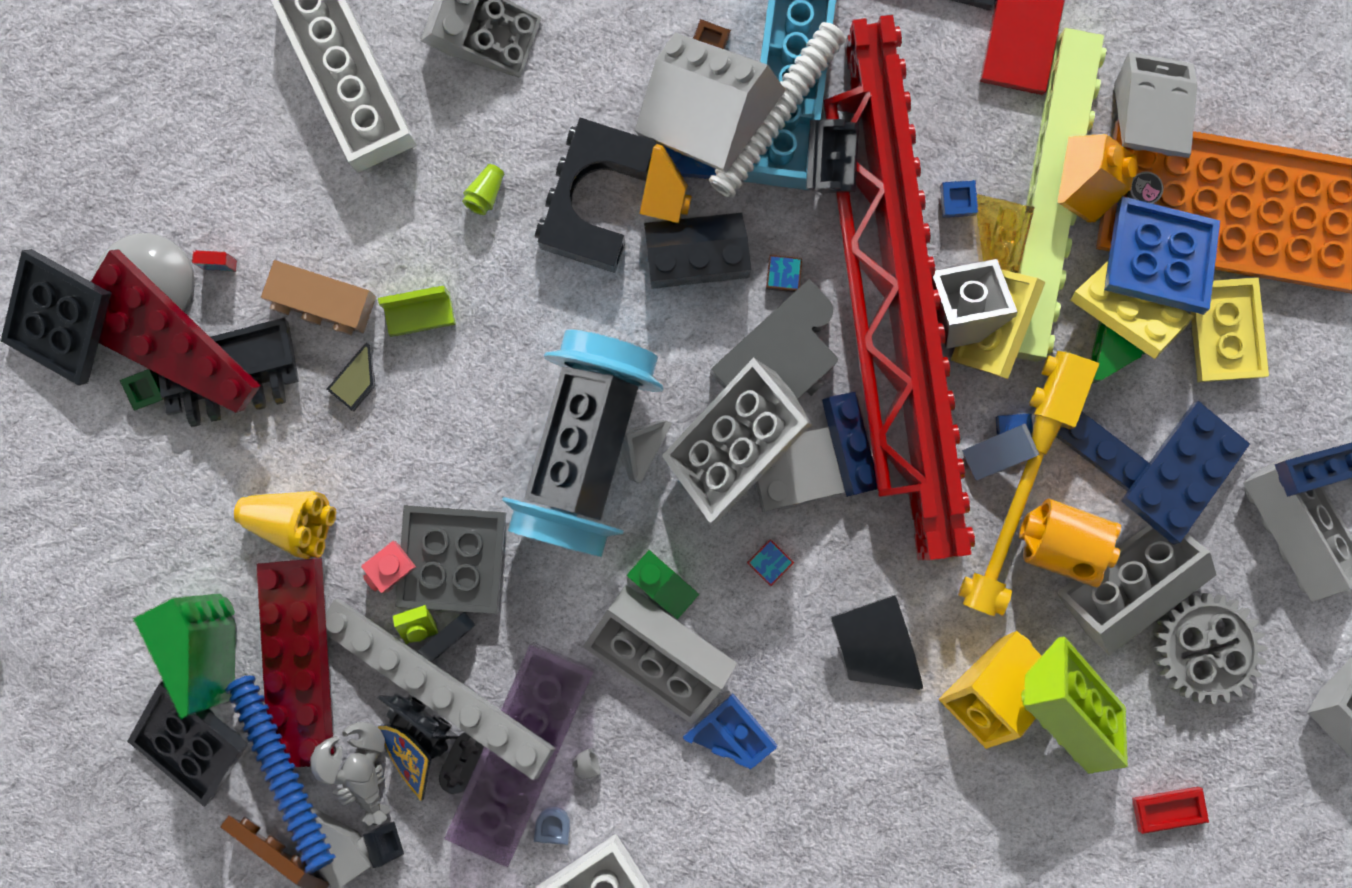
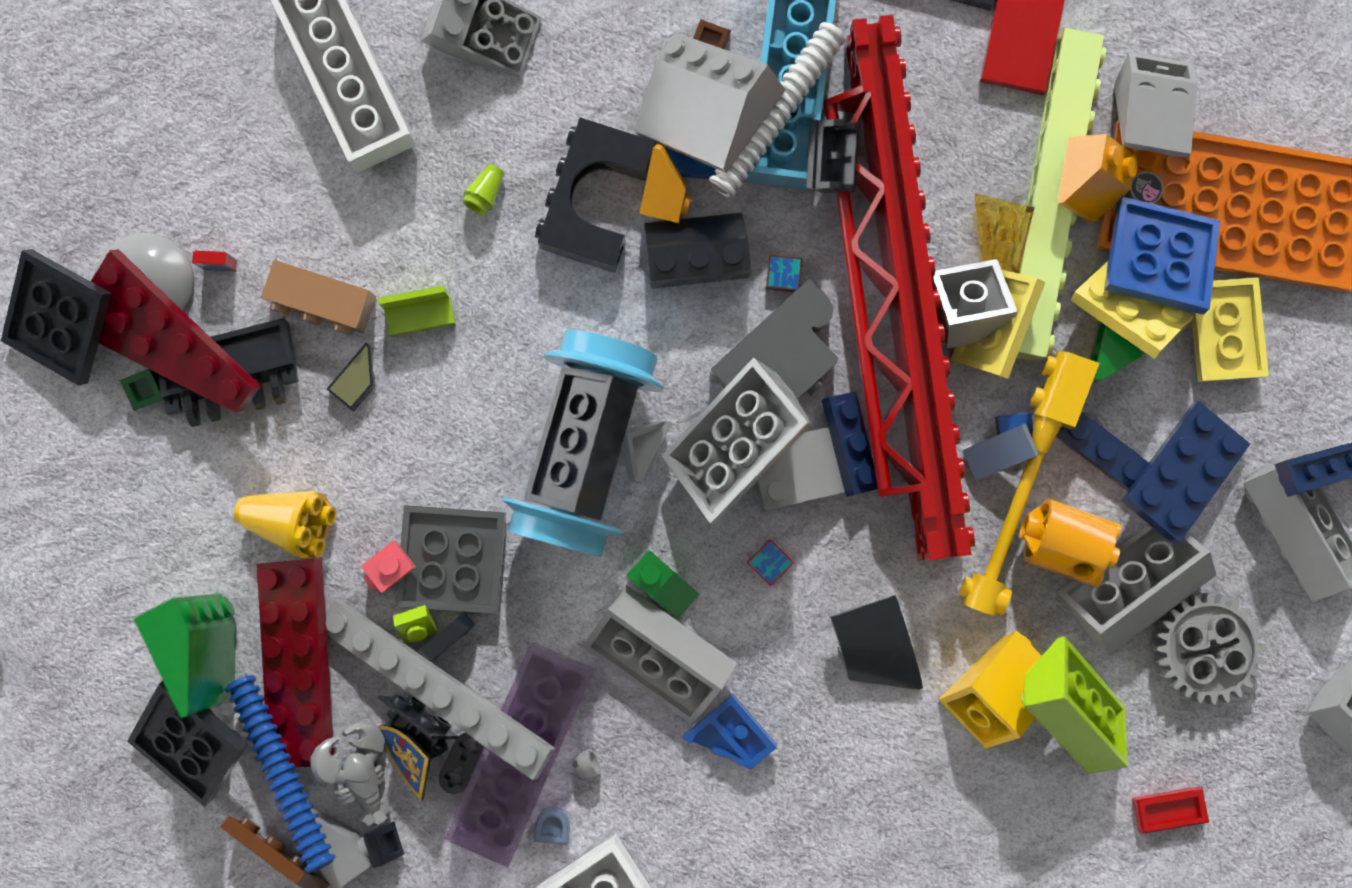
(959, 199): blue plate -> none

